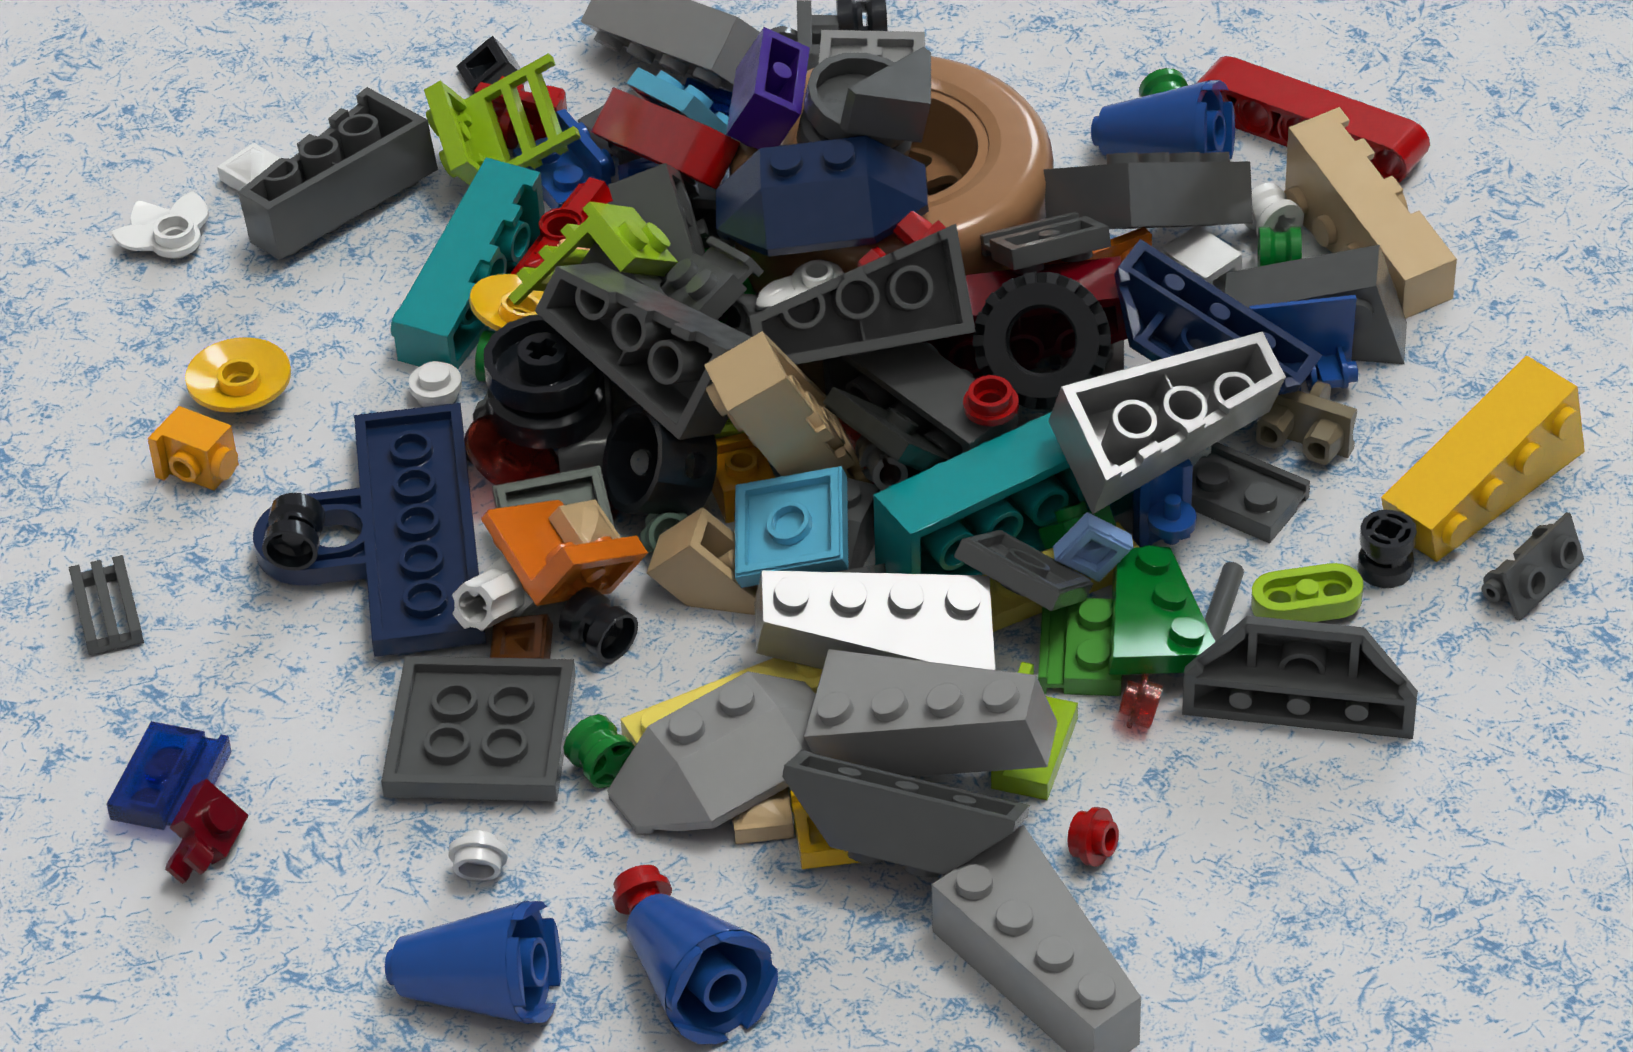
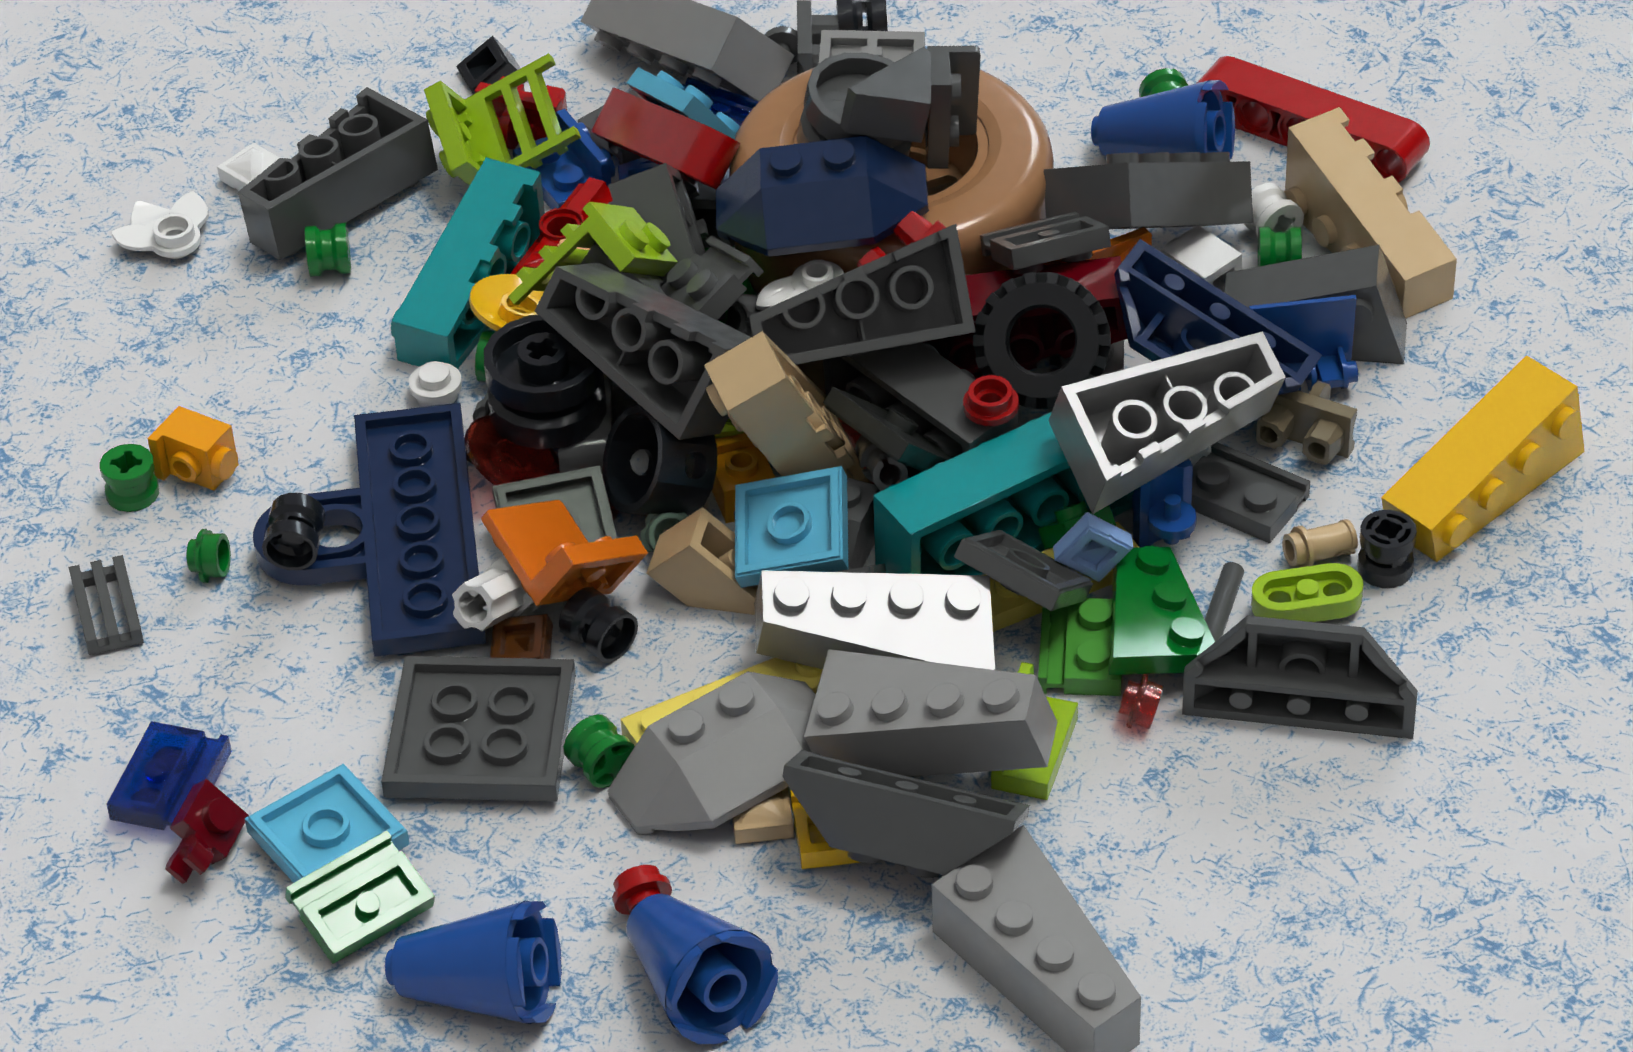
(129, 477): none -> green wheel
(209, 555): none -> green plate
(238, 374): yellow dish -> none
(322, 823): none -> medium azure plate
(327, 249): none -> green wheel
(359, 897): none -> plate
(478, 856): white plate -> none
(582, 522): tan tile -> none
(768, 90): dark purple brick -> none
(953, 100): none -> dark grey bracket
(1093, 836): red plate -> none
(1306, 546): none -> tan pin
(1537, 567): dark grey hinge -> none

